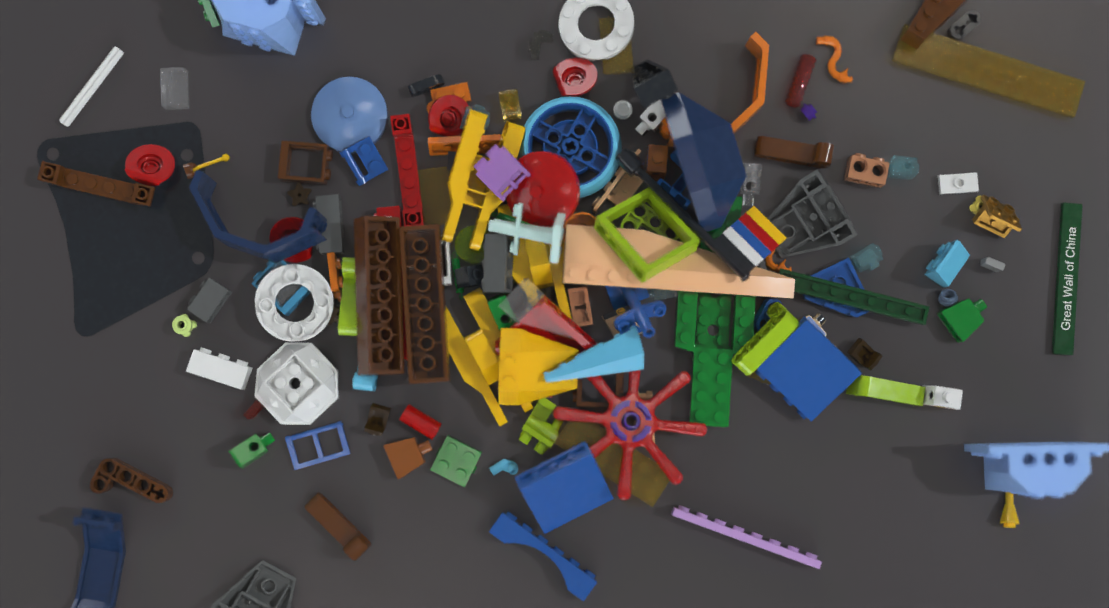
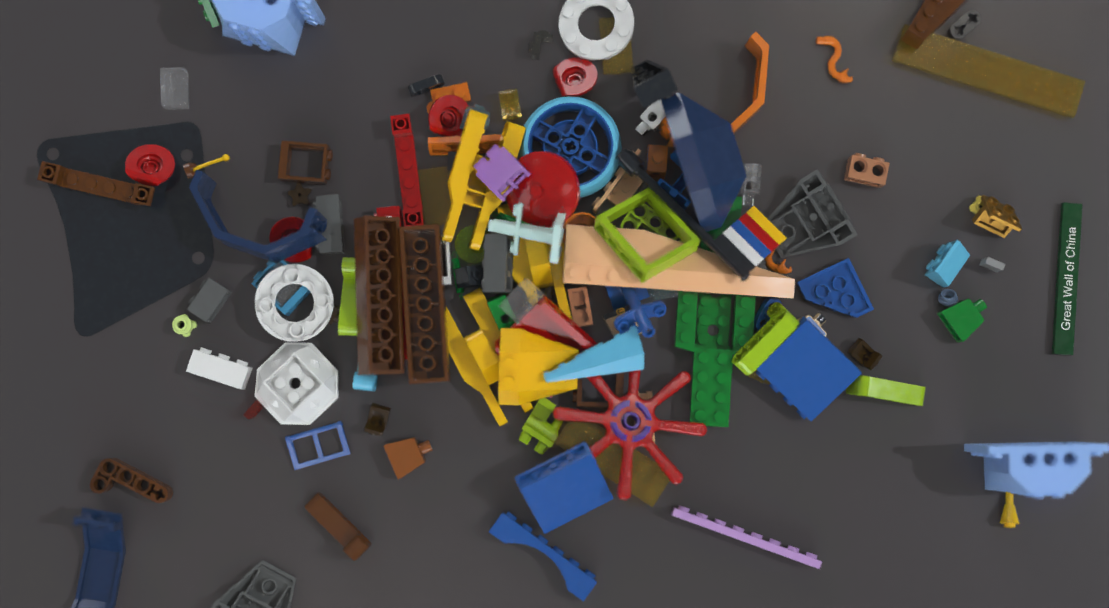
(91, 86): white axle -> none
(245, 456): green torso -> none
(336, 281): orange hinge -> none
(348, 112): medium blue dish -> none
(370, 158): blue plate -> none
(420, 421): red pin -> none
(456, 461): green plate -> none
(505, 465): medium azure arm -> none
(622, 109): white plate -> none
(794, 152): reddish brown beam -> none
(800, 80): clear red piece -> none
(809, 111): dark purple plate -> none
(858, 298): dark green tile -> none
(867, 257): clear light blue brick -> none
(903, 167): clear light blue brick -> none
(943, 397): white torso -> none
(958, 183): white plate -> none

